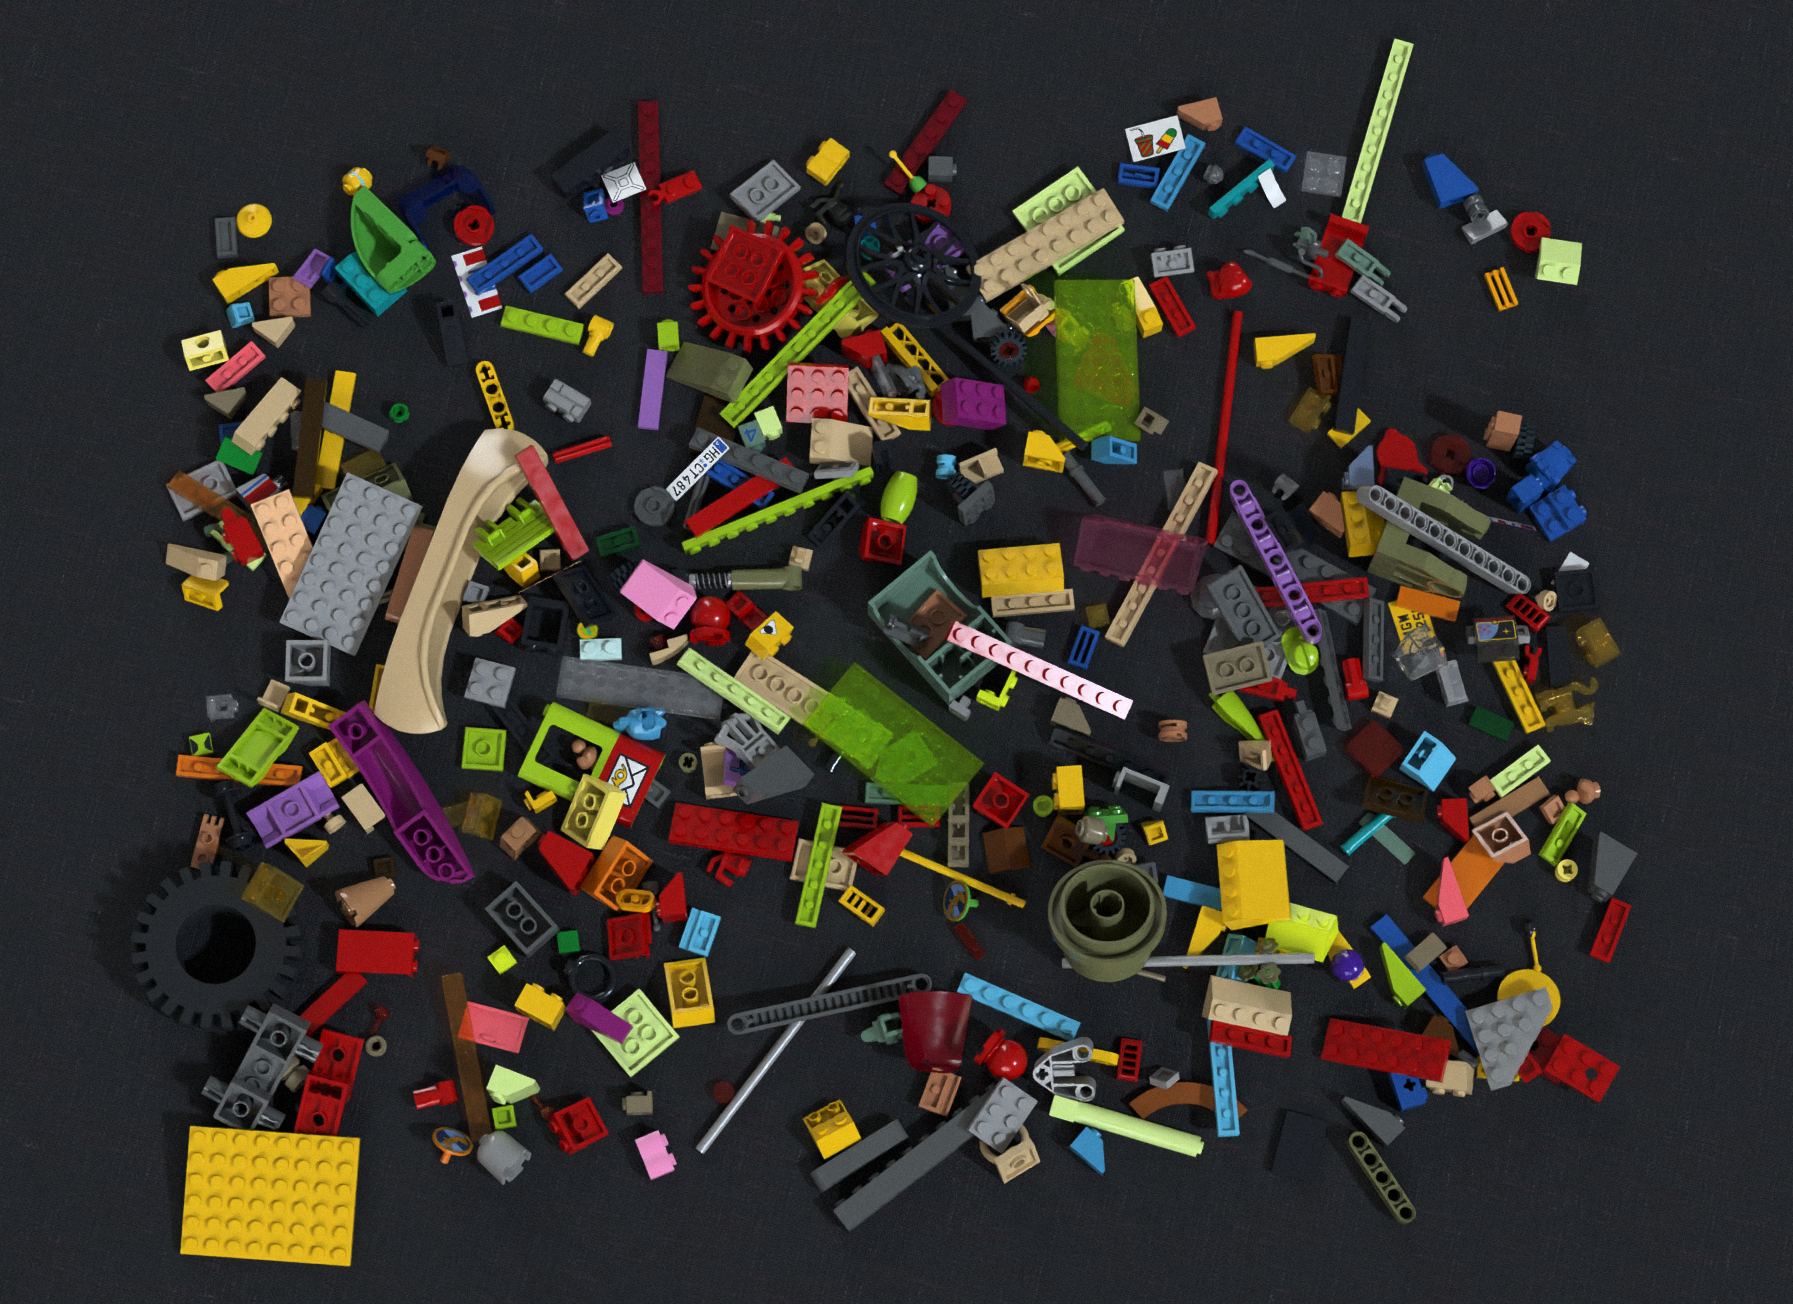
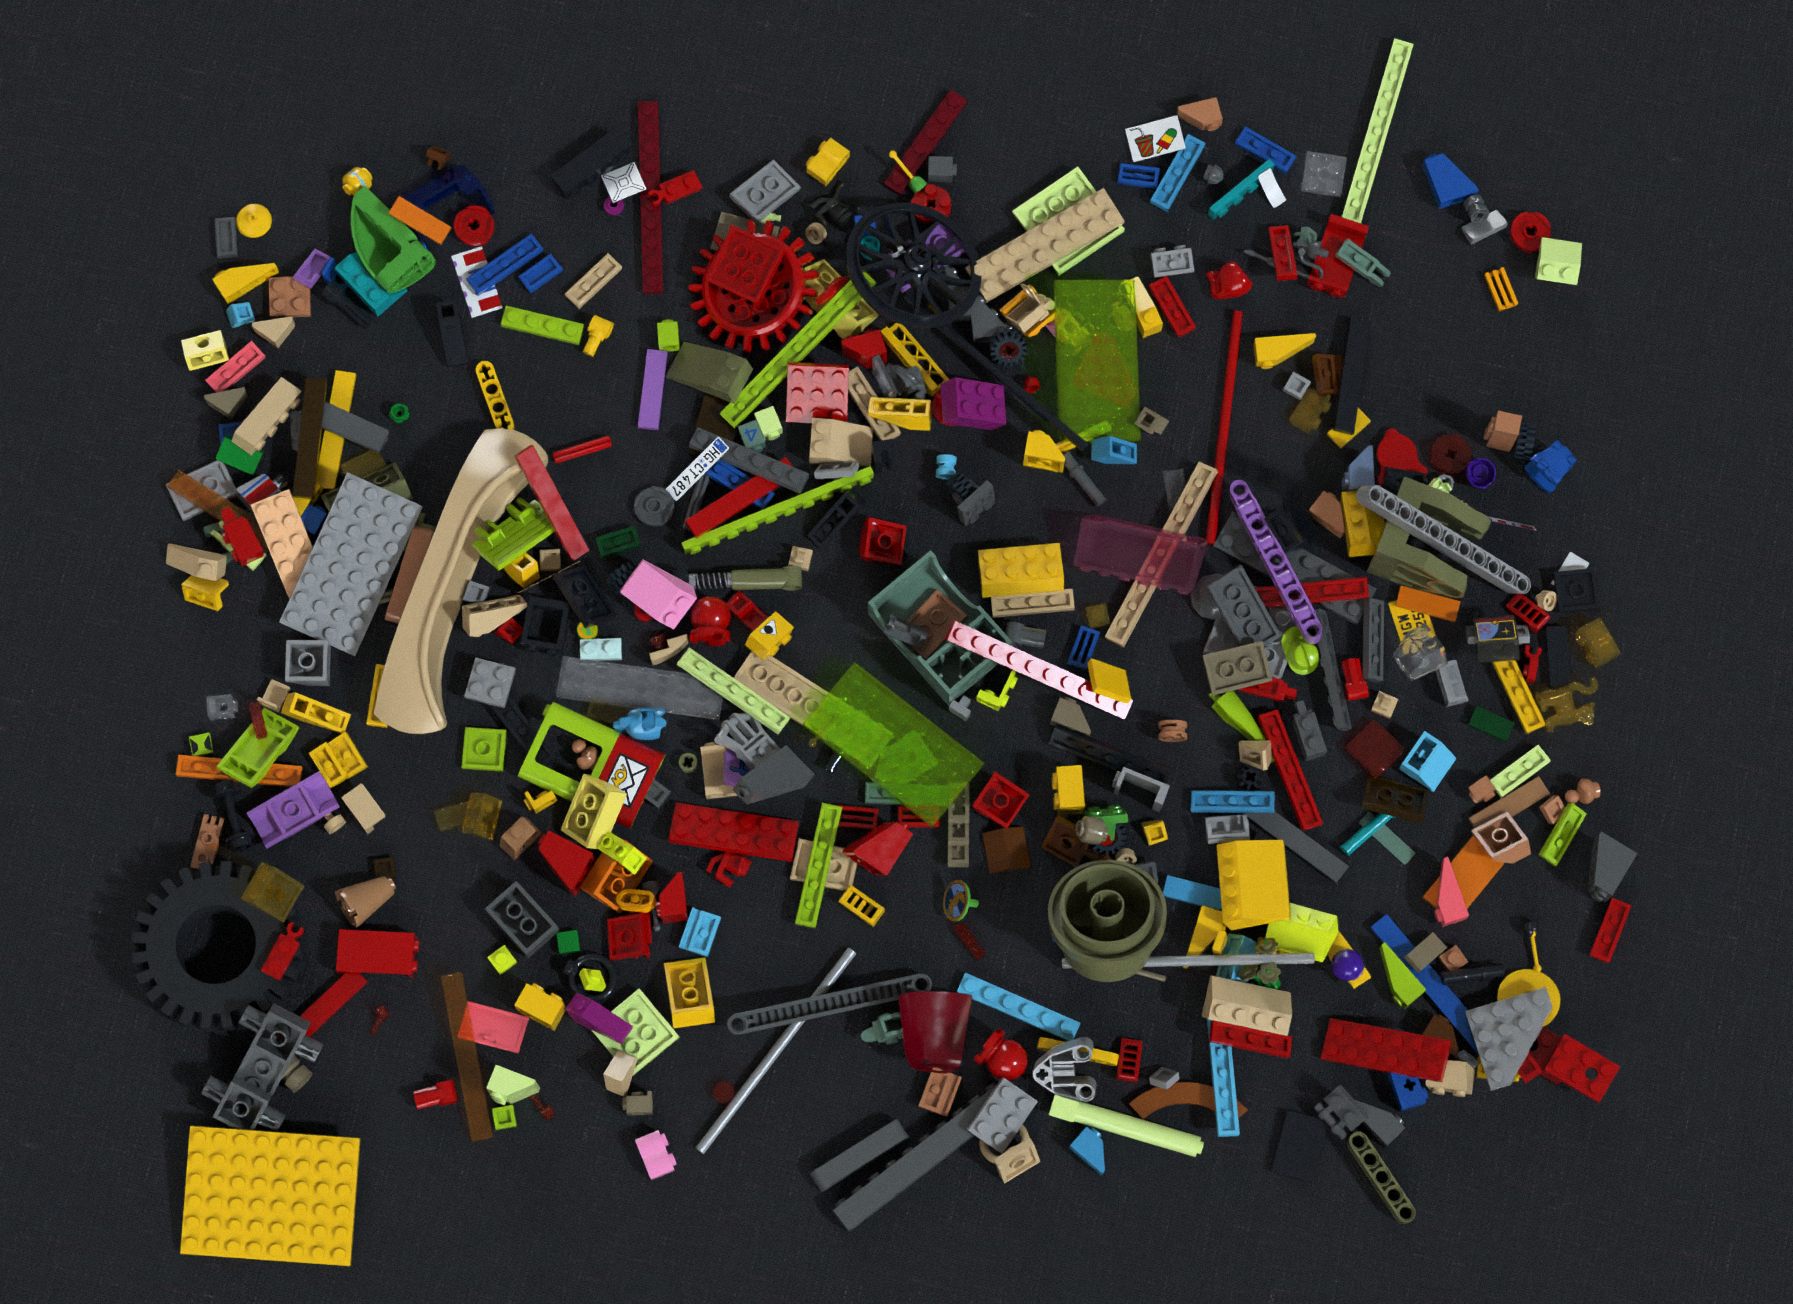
(257, 720): none -> clear red axle
(282, 953): none -> red plate
(307, 850): yellow slope -> none
(329, 1084): red bracket -> none
(376, 1039): dark tan plate -> none
(403, 795): magenta slope -> none
(419, 220): none -> orange tile
(451, 1143): shield -> none
(502, 1155): light grey cylinder -> none
(566, 401): light grey brick -> none
(577, 1126): red plate -> none
(592, 979): none -> neon yellow plate
(595, 205): blue bracket -> none
(619, 1073): none -> tan slope
(621, 852): none -> neon yellow bracket
(832, 1129): yellow slope -> none
(898, 497): lime piece -> none
(981, 466): tan panel -> none
(1009, 898): yellow bar -> none
(1043, 805): lime tile -> none
(1109, 681): none -> yellow tile
(1219, 943): none -> yellow tile
(1282, 252): none -> red plate
(1285, 483): light grey tile -> none
(1296, 386): none -> light grey plate
(1346, 1109): none -> dark grey plate
(1377, 298): light grey hinge -> none
(1454, 817): red slope -> none
(1525, 493): blue brick -> none
(1558, 513): blue plate -> none
(1563, 874): light yellow wheel -> none

